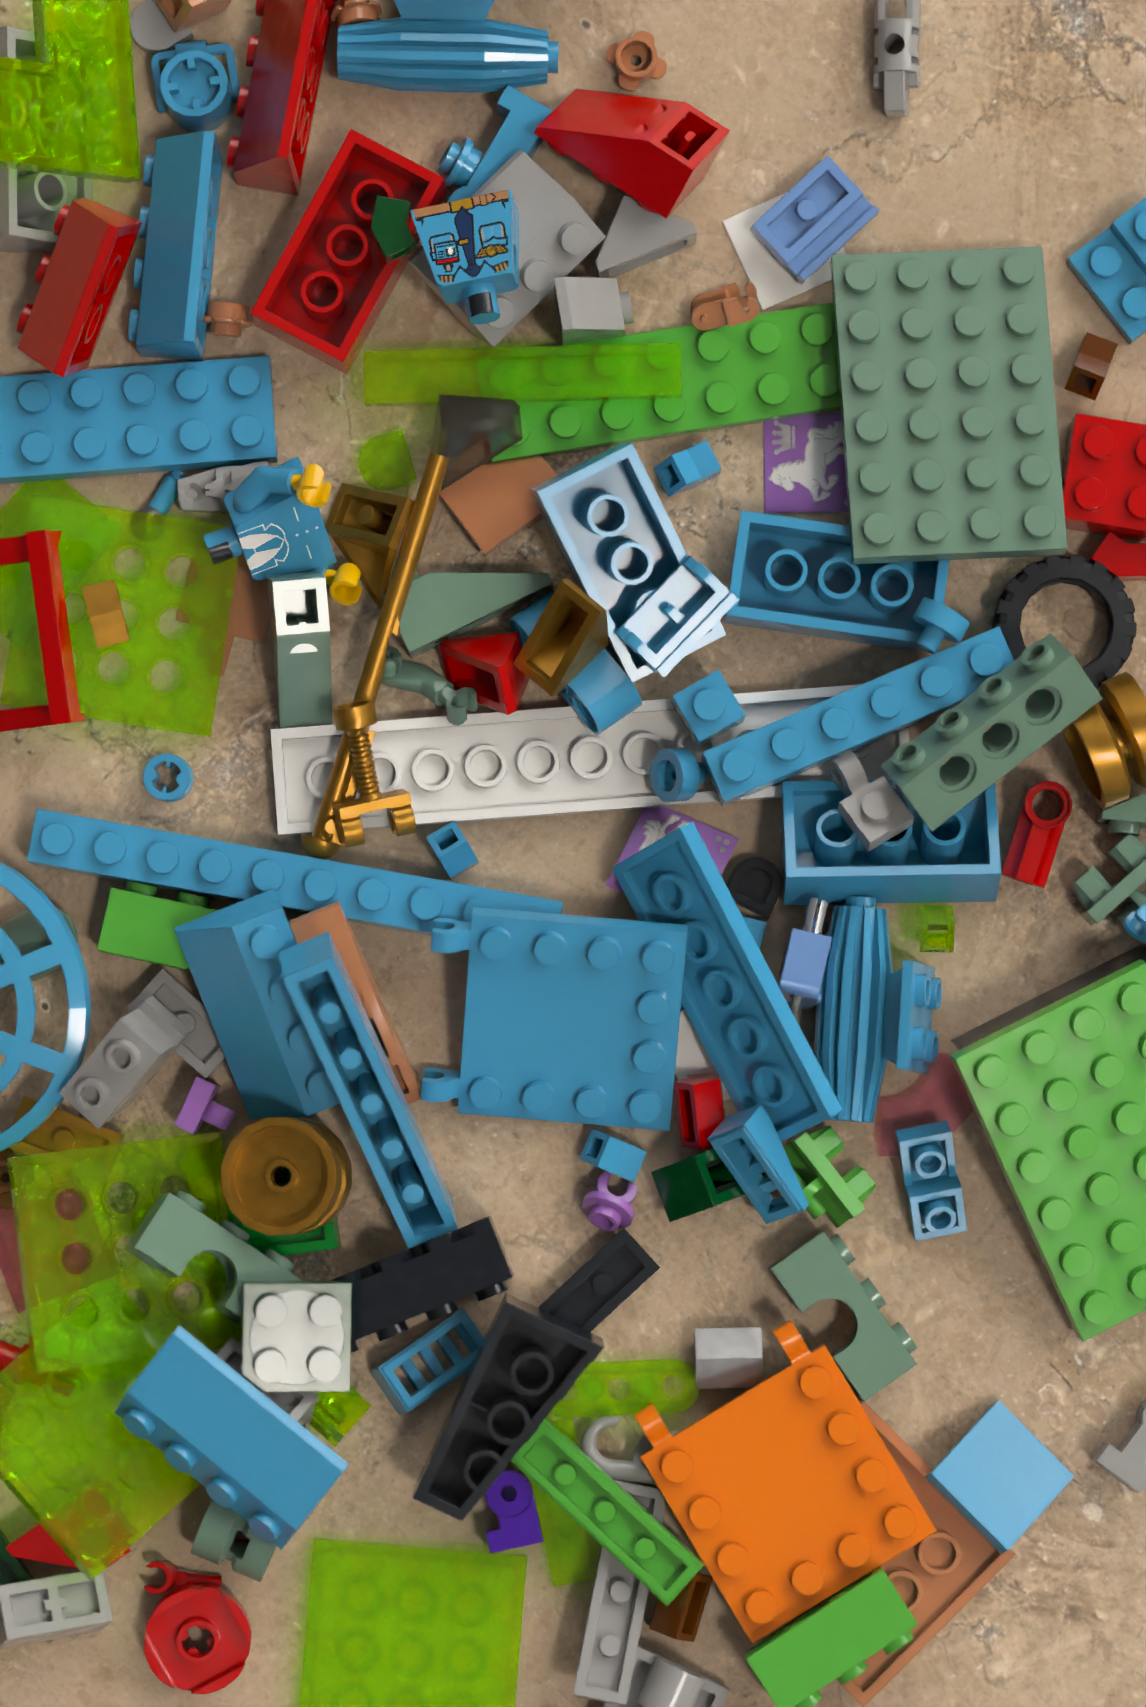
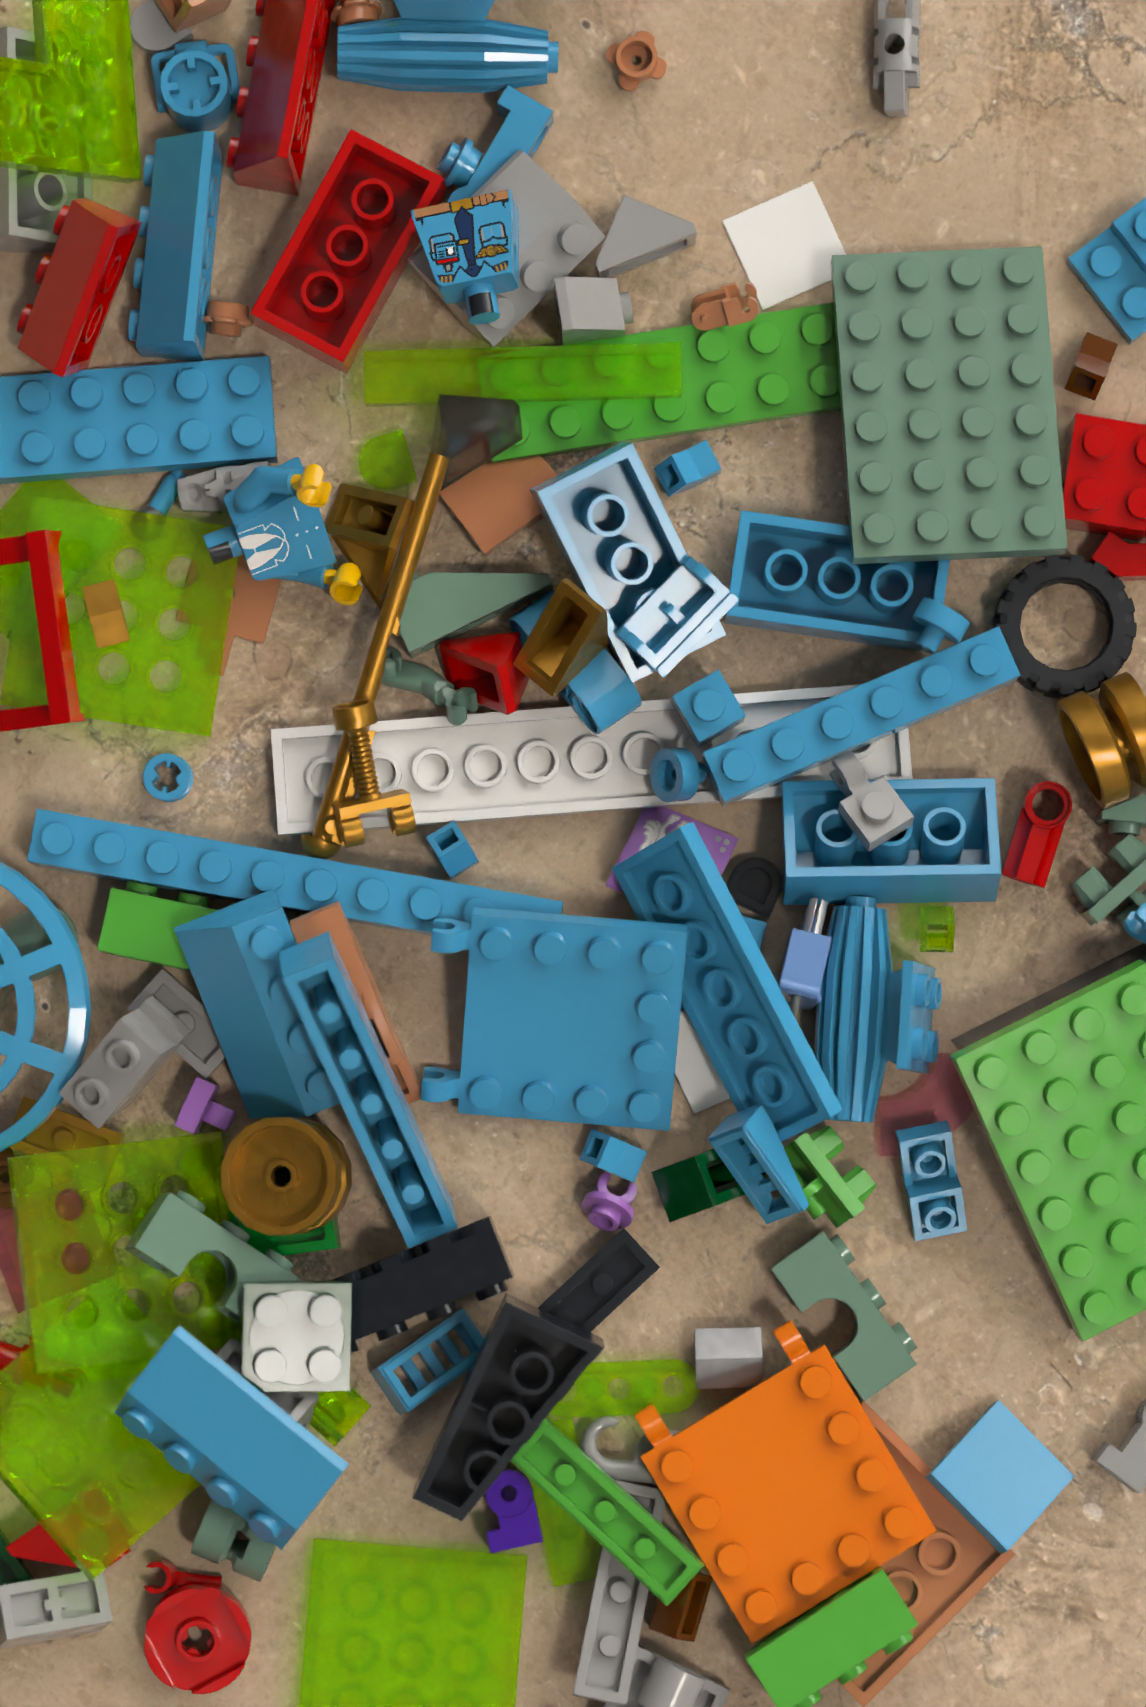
(300, 648): sand green slope -> none
(391, 228): dark green piece -> none
(637, 143): red slope -> none
(699, 1108): red piece -> none
(804, 465): sticker -> none
(814, 219): medium blue plate -> none
(1016, 731): sand green brick -> none

